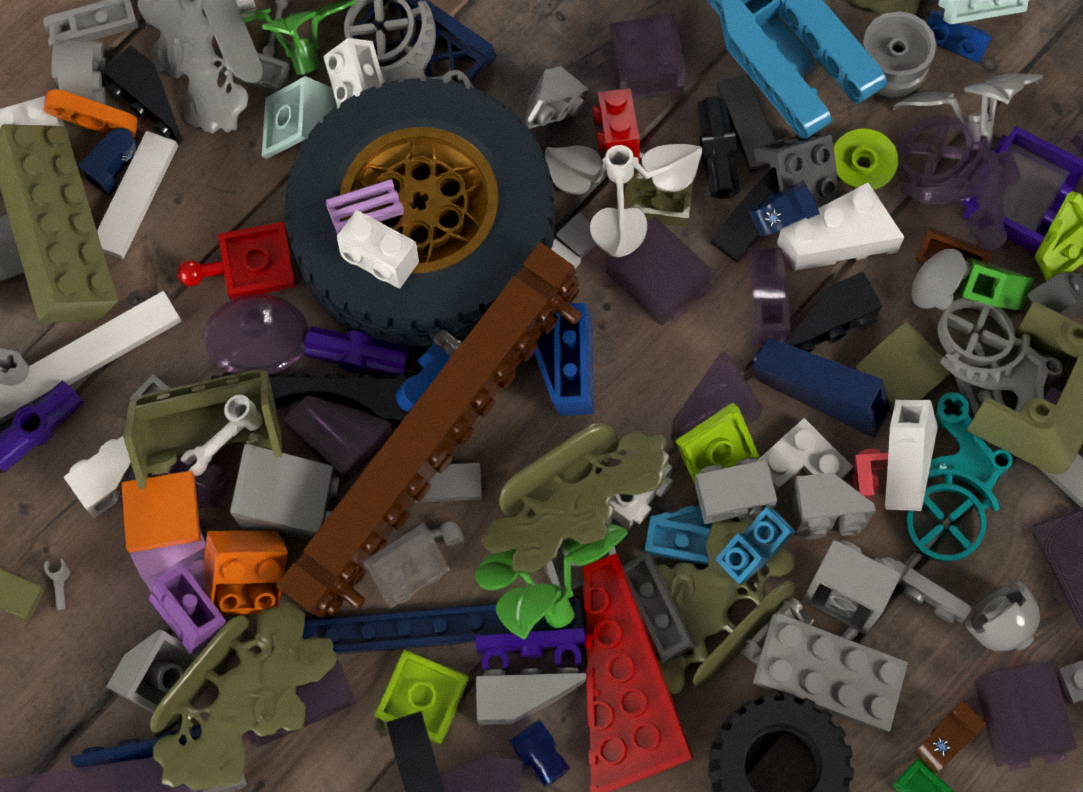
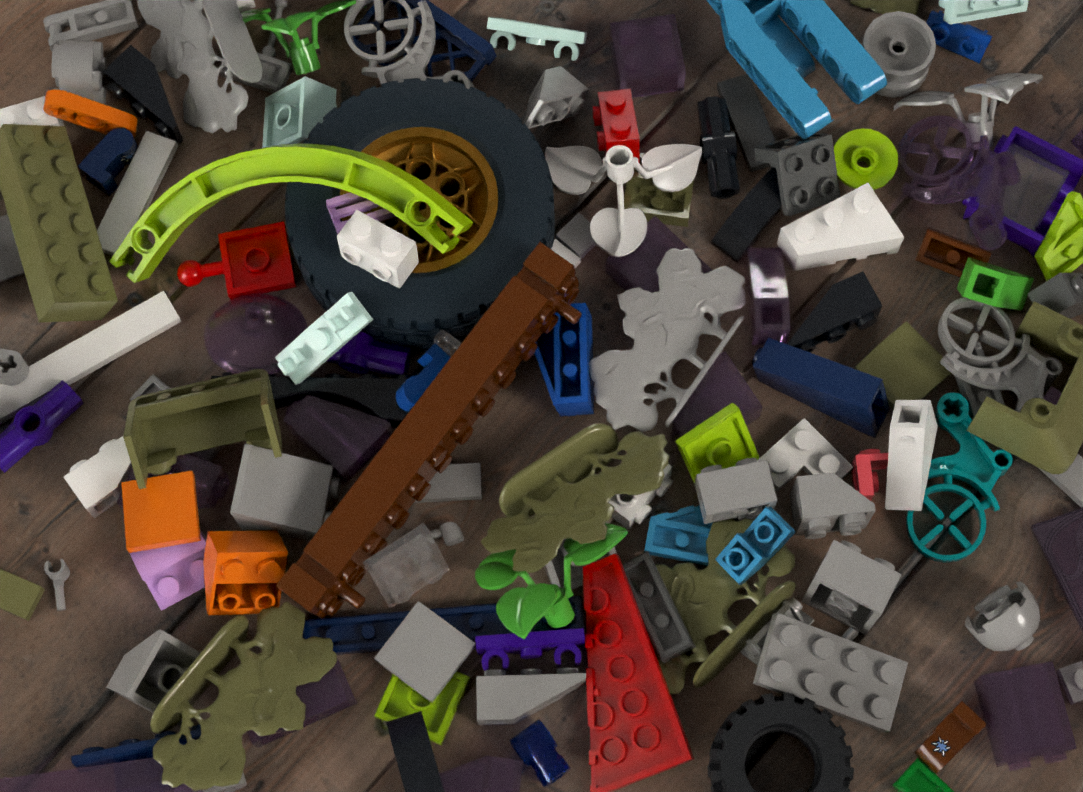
(186, 609): medium lavender brick -> none
(241, 414): white brick -> none
(303, 163): none -> lime piece
(323, 338): none -> light aqua plate
(352, 68): white brick -> none
(425, 652): none -> light grey tile
(536, 34): none -> light aqua plate
(664, 331): none -> light grey plant
(784, 209): dark blue leg -> none
(922, 589): light grey hinge -> none
(939, 279): light grey dish -> none

